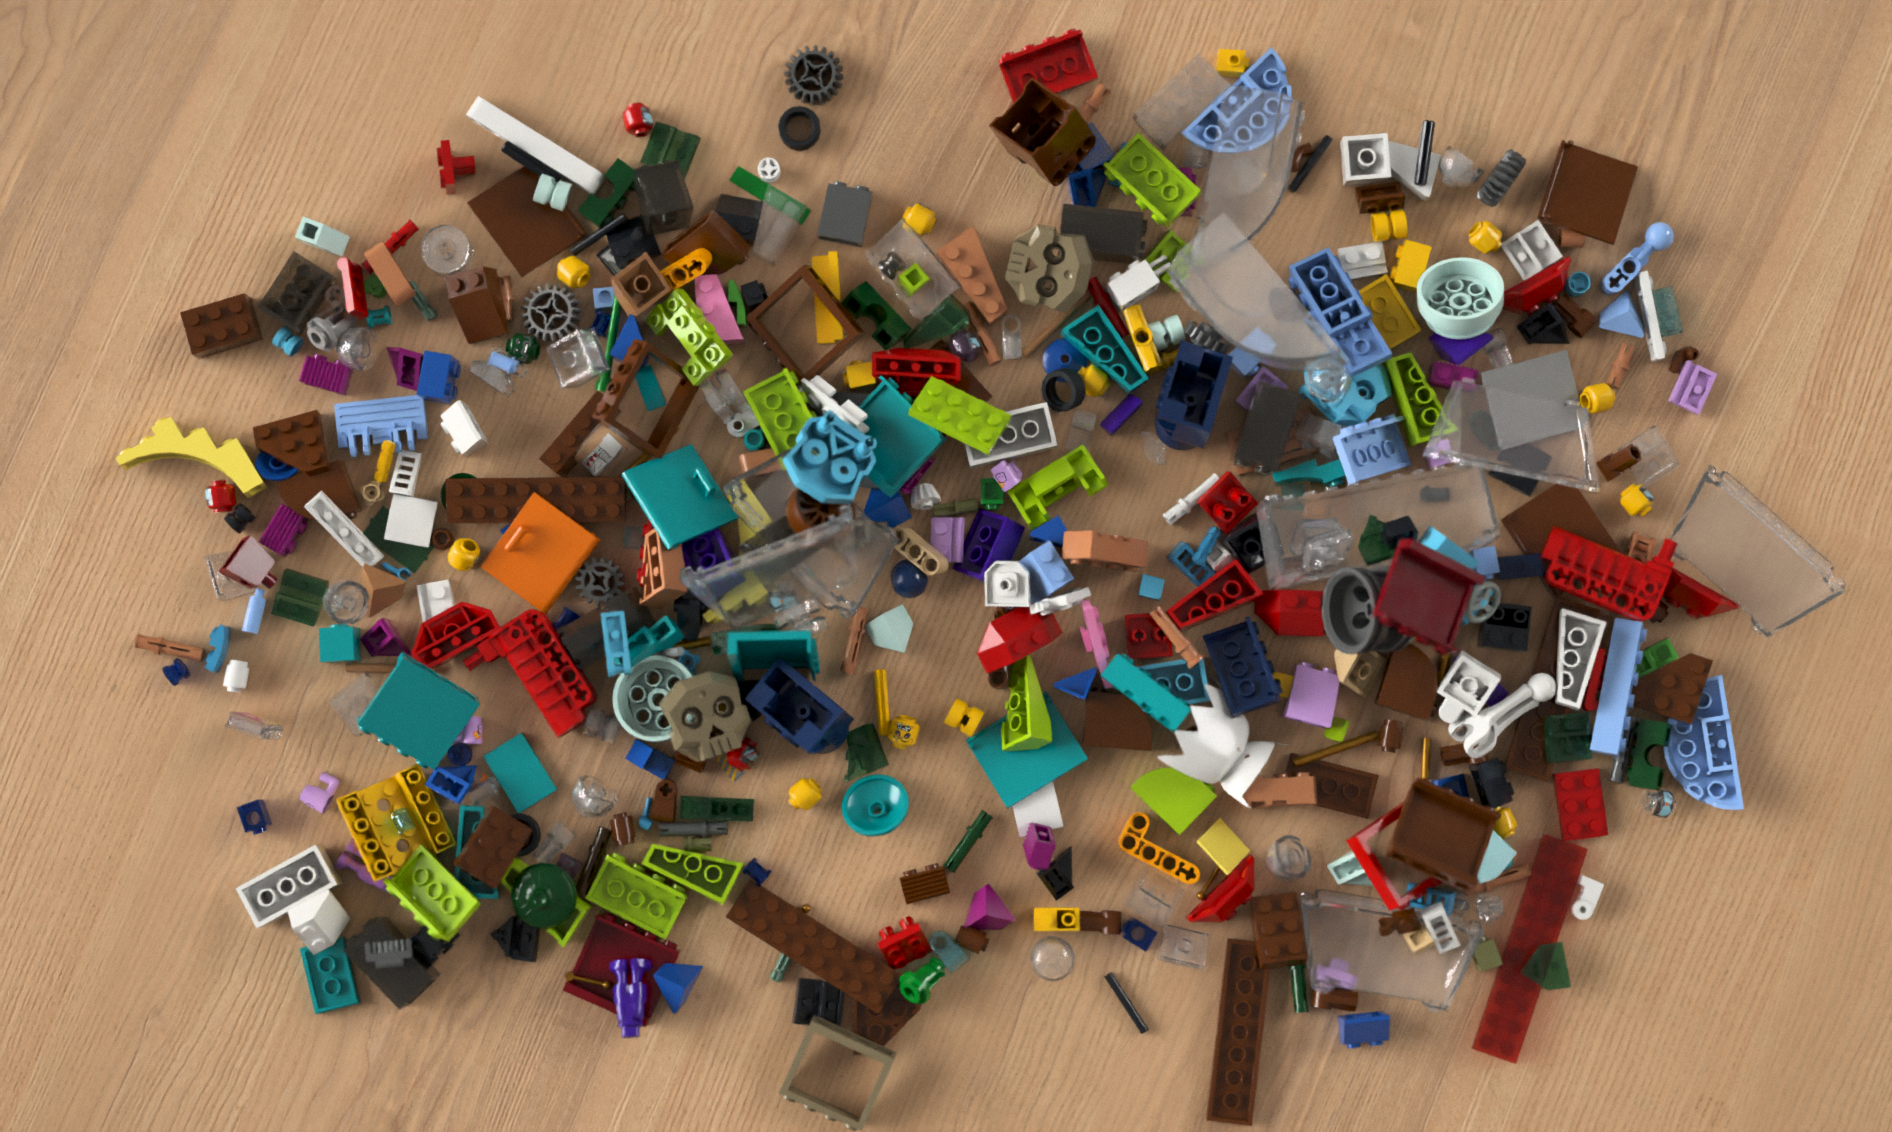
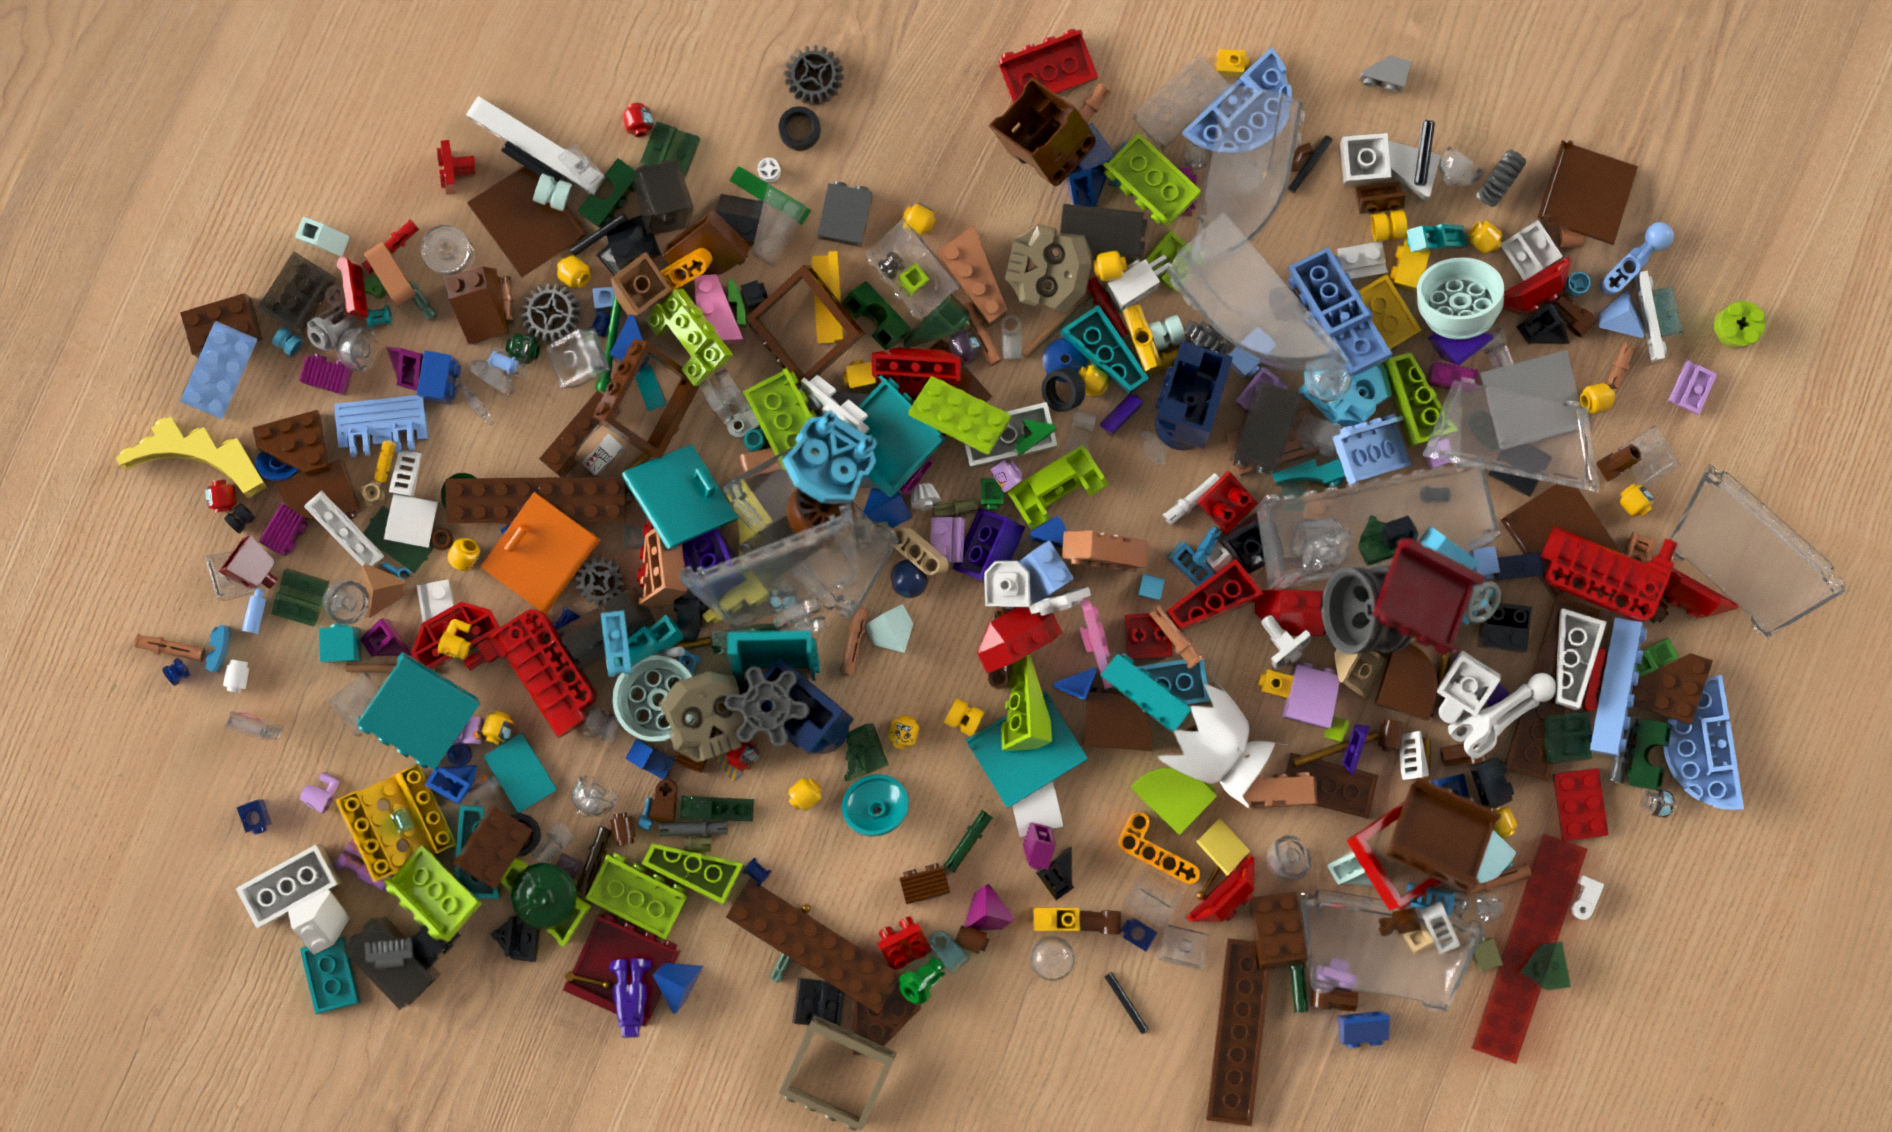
(218, 370): none -> light blue plate
(454, 645): none -> yellow piece
(463, 428): white slope -> none
(475, 403): none -> clear piece
(497, 727): none -> yellow head
(581, 166): none -> clear slope
(751, 703): none -> dark grey plate
(882, 702): yellow axle -> none
(1038, 432): none -> green slope
(1109, 266): none -> yellow head
(1243, 667): dark blue bracket -> none
(1289, 648): none -> white piece
(1355, 747): none -> dark purple slope
(1387, 73): none -> light grey slope
(1421, 763): none -> white slope
(1436, 238): none -> teal slope
(1682, 355): reddish brown arm -> none
(1751, 319): none -> lime brick

